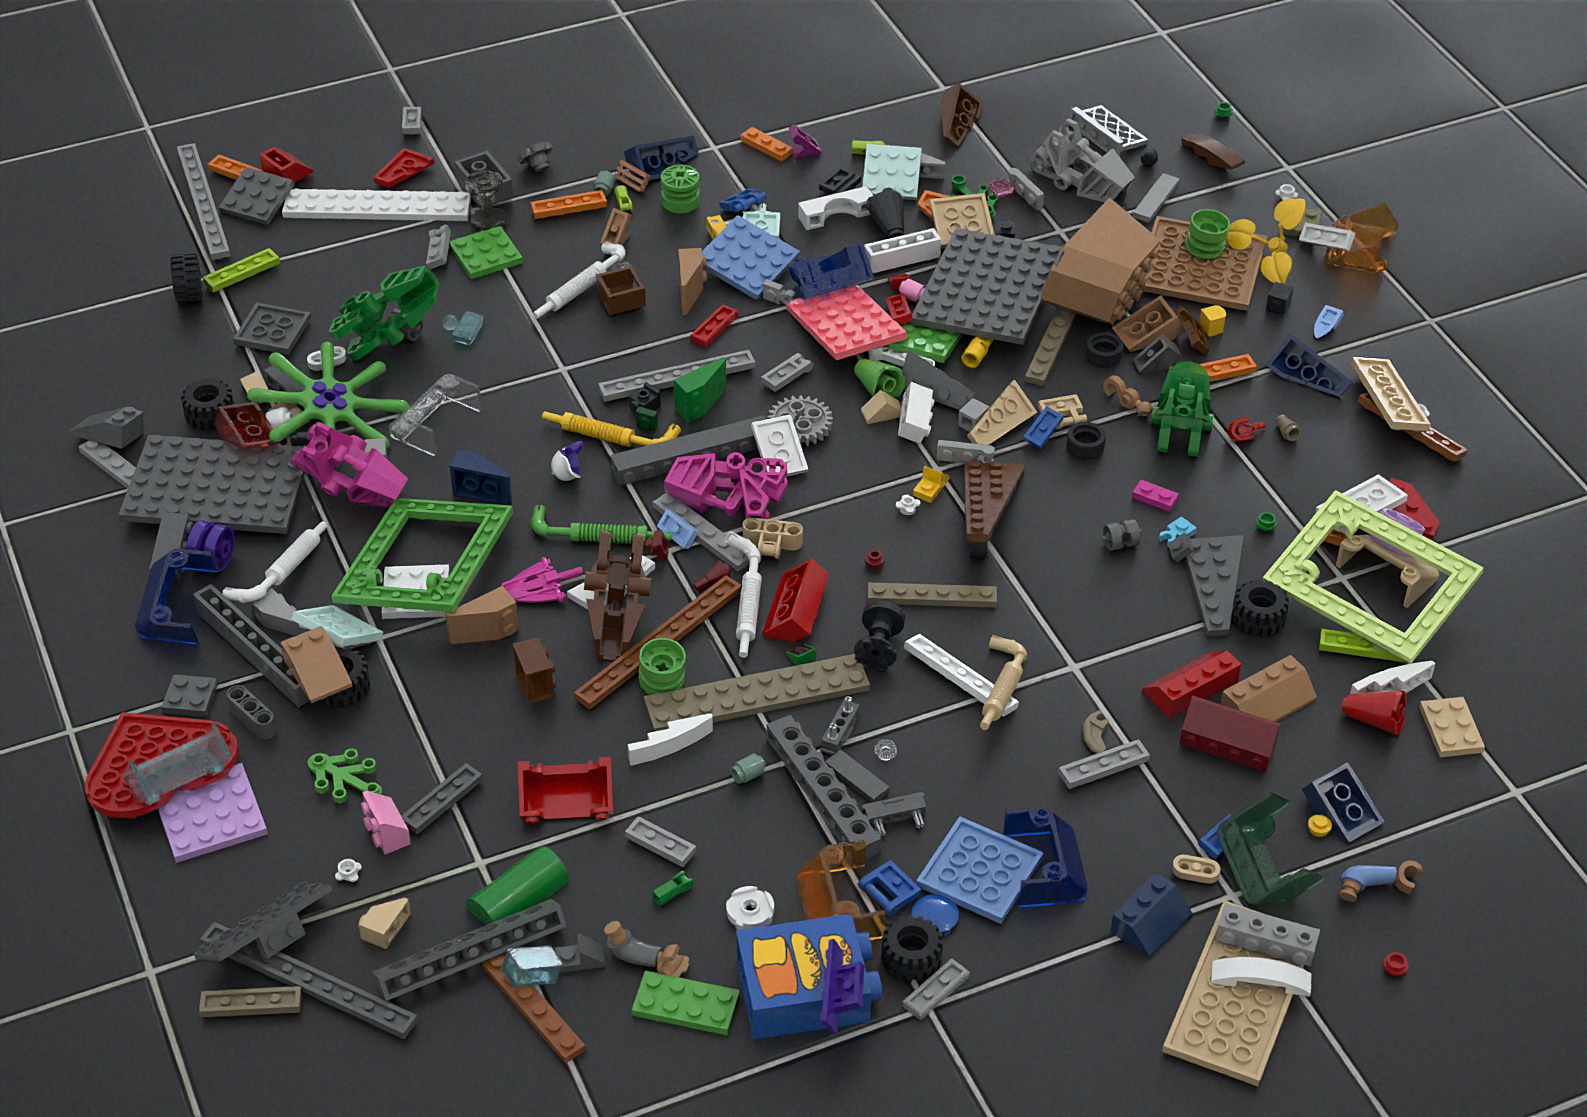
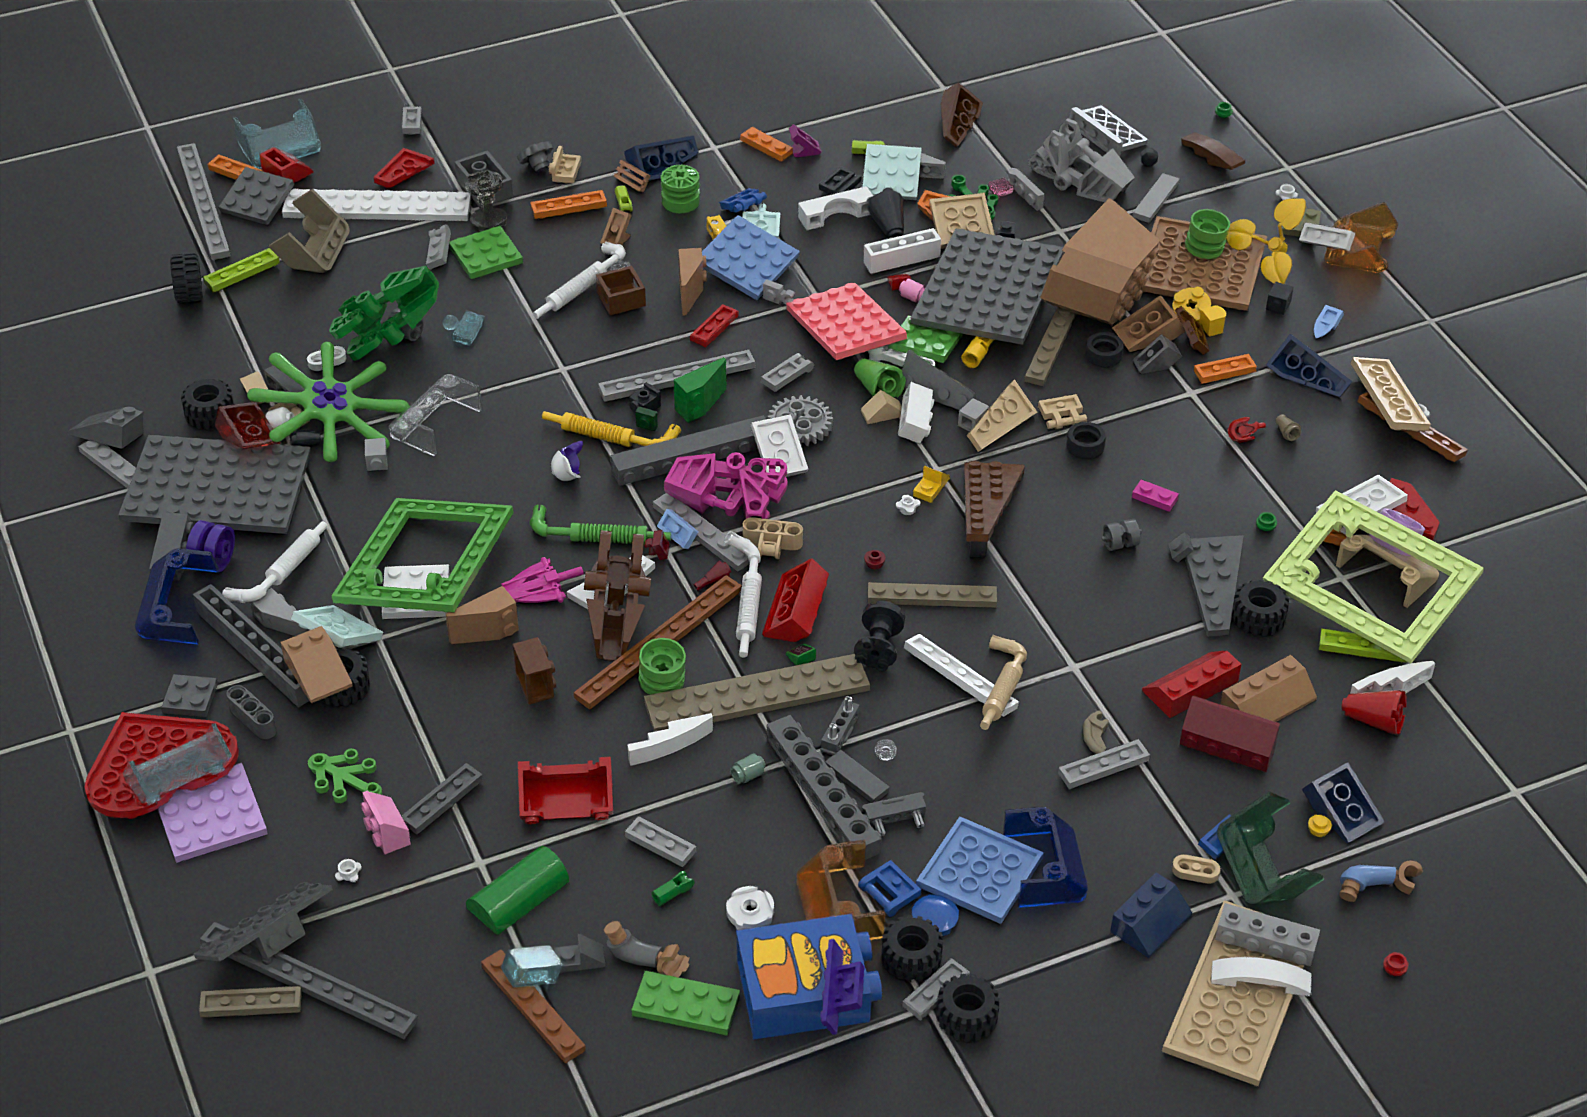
(272, 328): dark grey plate -> none
(294, 137): none -> clear light blue windscreen
(327, 236): none -> dark tan windscreen
(377, 478): dark pink piece -> none
(384, 922): tan slope -> none
(468, 949): dark grey brick -> none
(479, 479): dark blue slope -> none
(564, 166): none -> tan bracket
(605, 182): sand green brick -> none
(832, 271): clear blue windscreen -> none
(899, 309): red plate -> none
(964, 452): light grey plate -> none
(967, 991): none -> black tyre
(1043, 427): blue plate -> none
(1128, 397): medium nougat piece -> none
(1176, 529): medium azure plate -> none
(1184, 405): green piece -> none
(1191, 295): none -> yellow plate
(1451, 727): tan plate -> none

